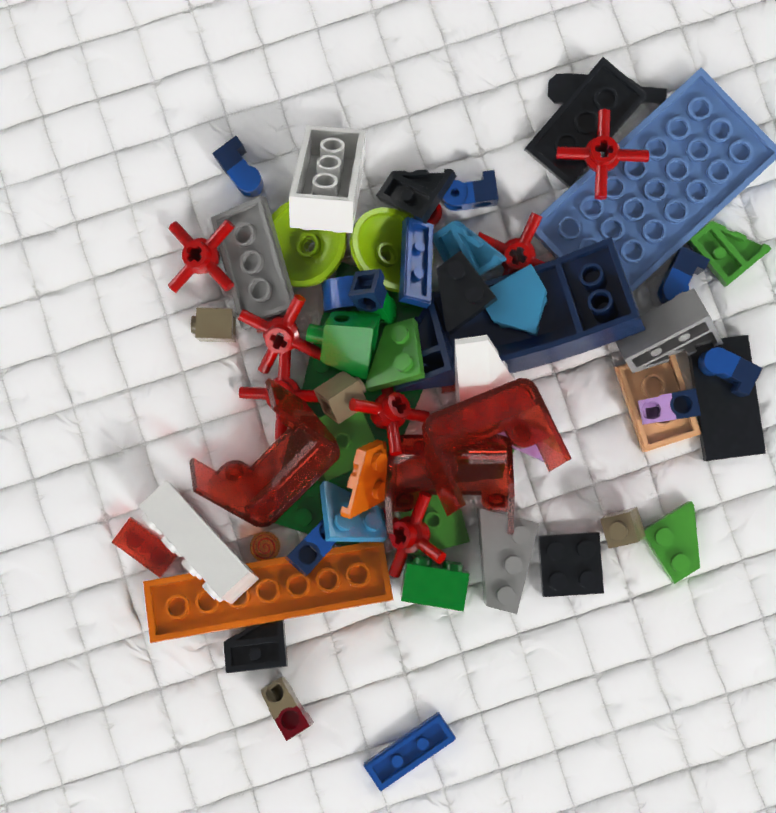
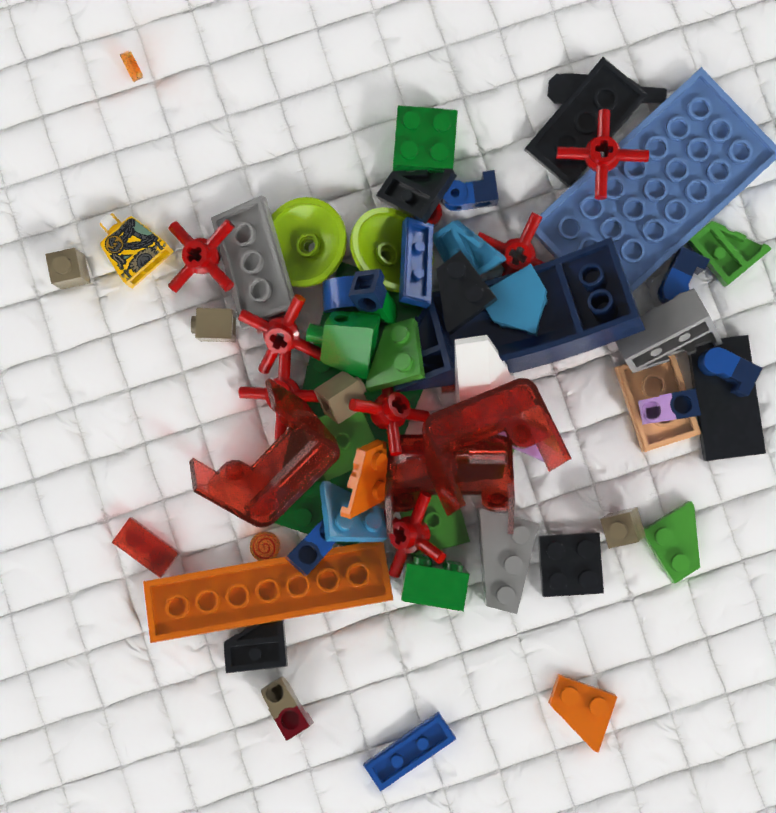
(67, 268): none -> dark tan brick
(131, 65): none -> clear orange tile
(132, 248): none -> torso
(197, 541): white brick -> none
(243, 176): leg -> none
(327, 179): white brick -> none
(424, 139): none -> green brick
(583, 708): none -> orange wing

